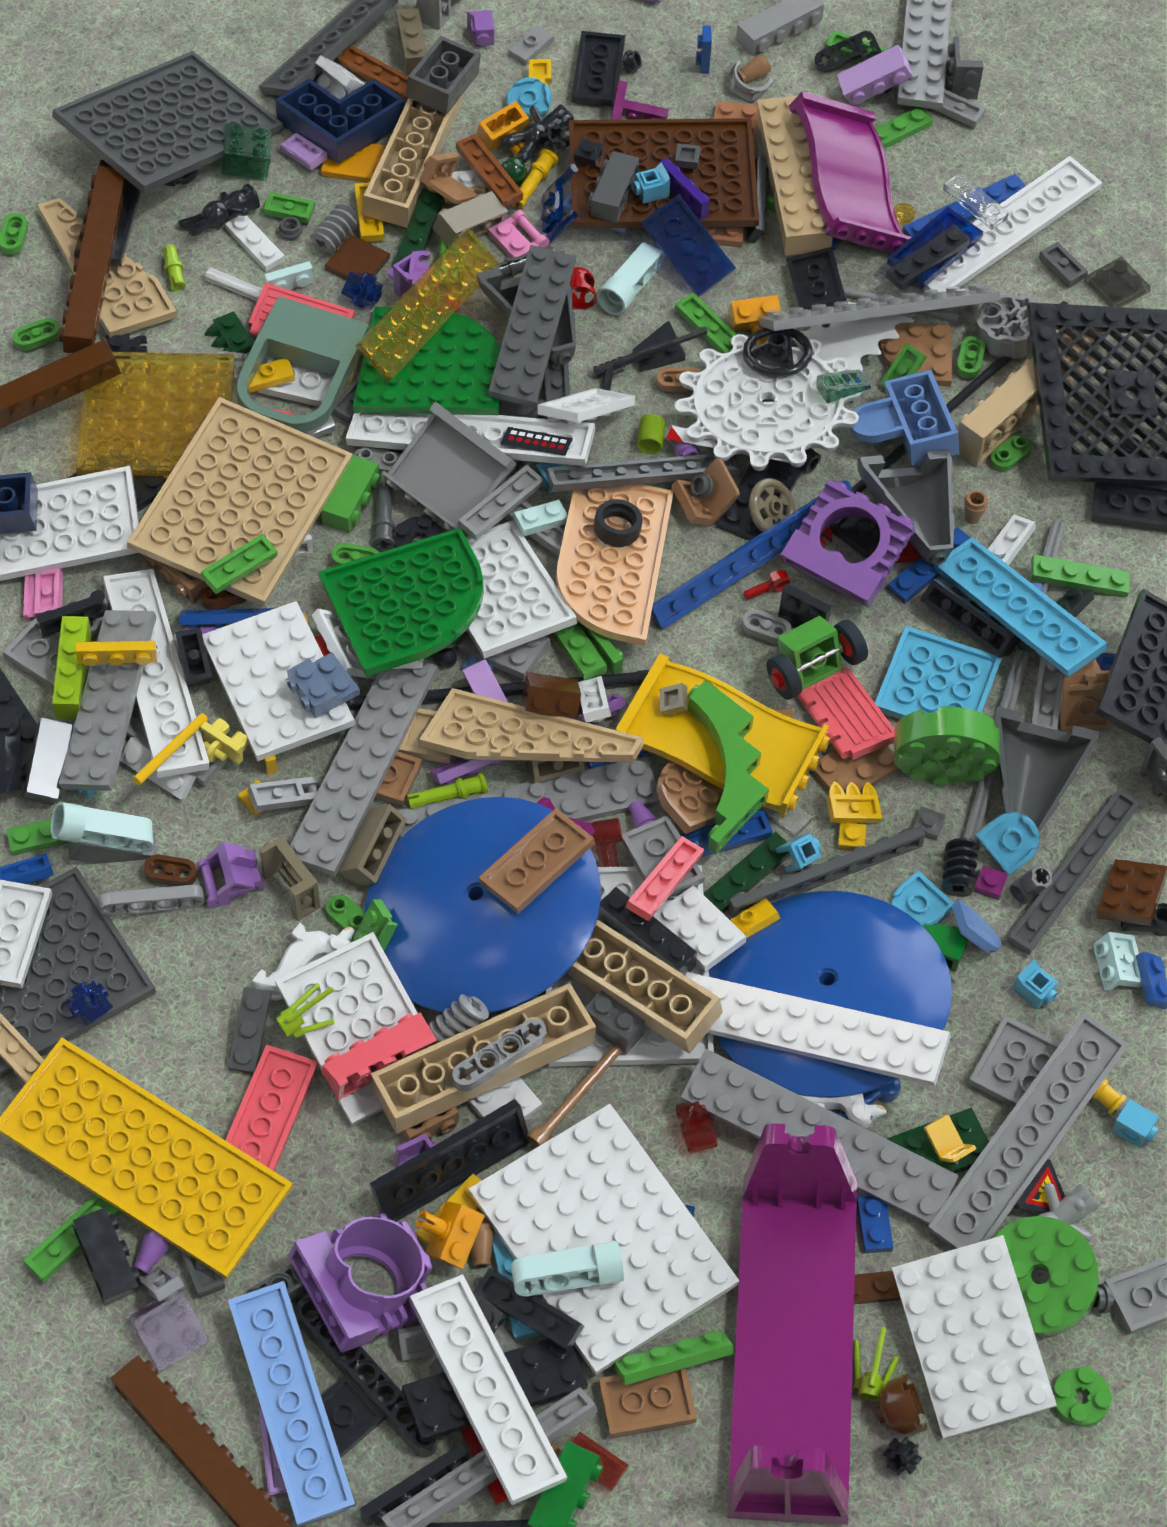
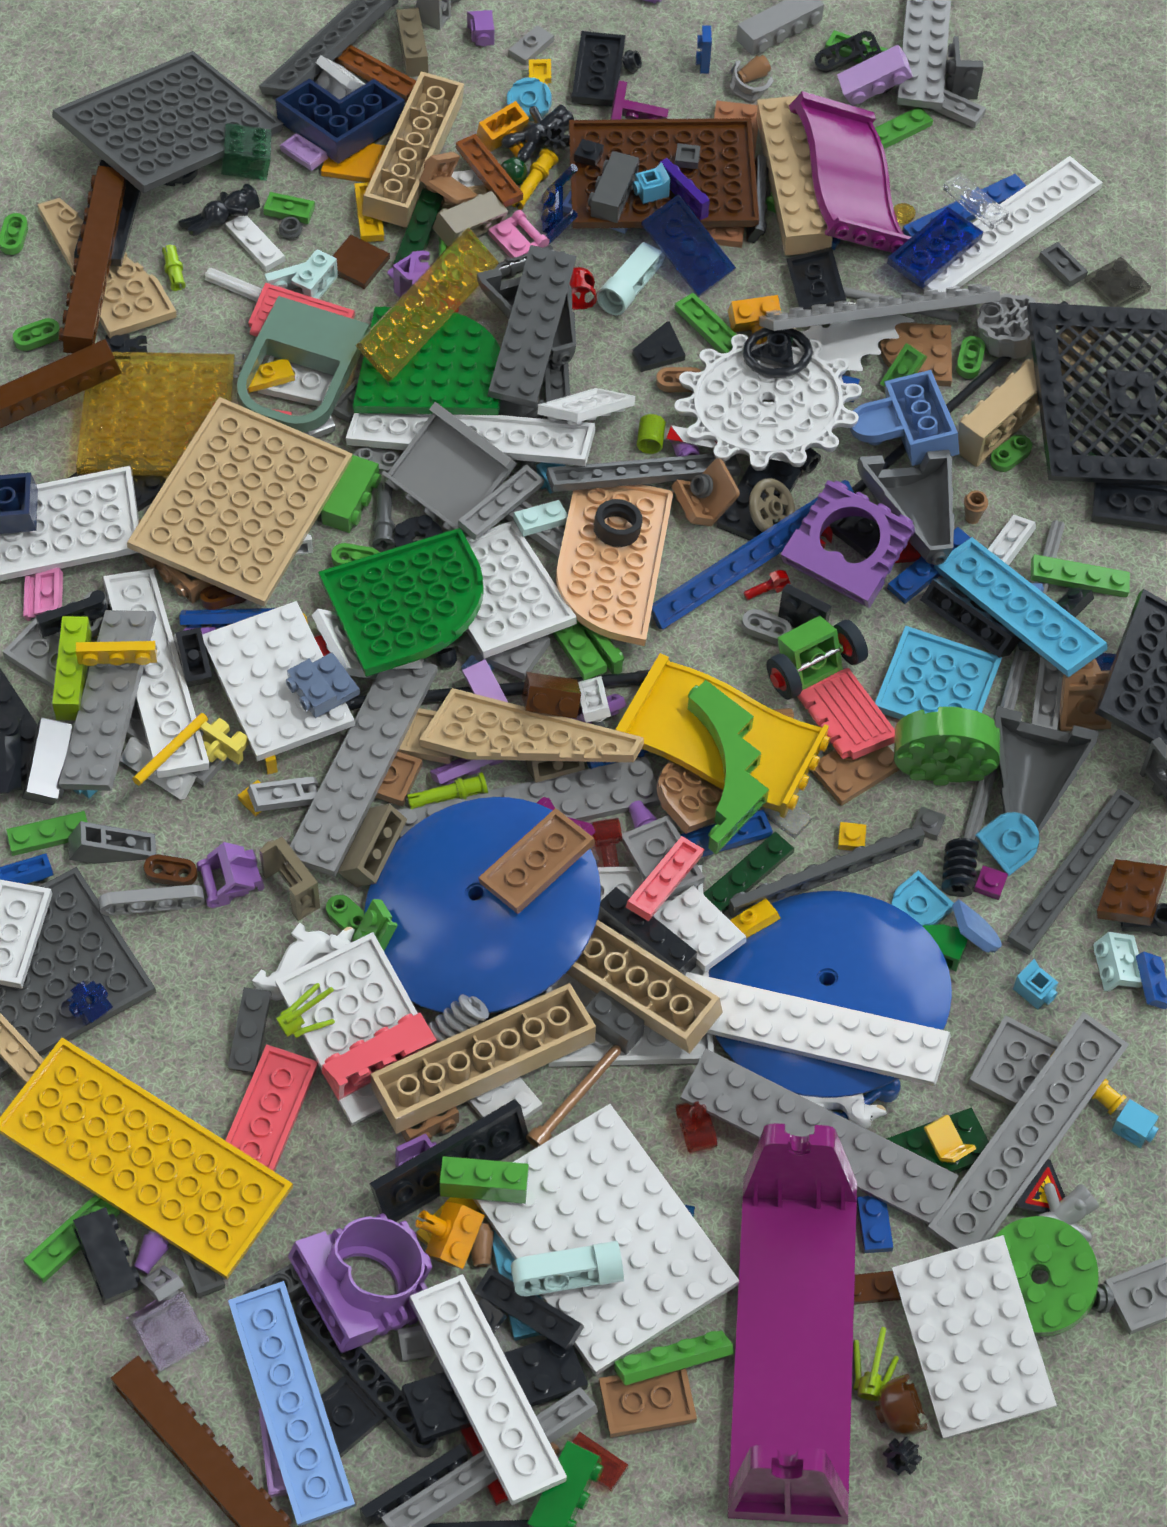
(101, 828): light aqua beam -> none
(230, 334): dark green plate -> none
(239, 563): bright green plate -> none
(316, 274): none -> light aqua bracket
(334, 228): light grey piece -> none
(362, 289): clear blue brick -> none
(443, 74): dark grey brick -> none
(484, 1180): none -> bright green brick
(496, 1051): light grey beam -> none
(536, 441): black sticker -> none
(616, 365): black piece -> none
(673, 699): dark tan plate -> none
(802, 850): medium azure window -> none
(829, 386): clear green slope -> none
(853, 806): yellow plate -> none
(927, 257): black plate -> none
(1031, 883): dark grey piece -> none
(1087, 1381): bright green plate -> none

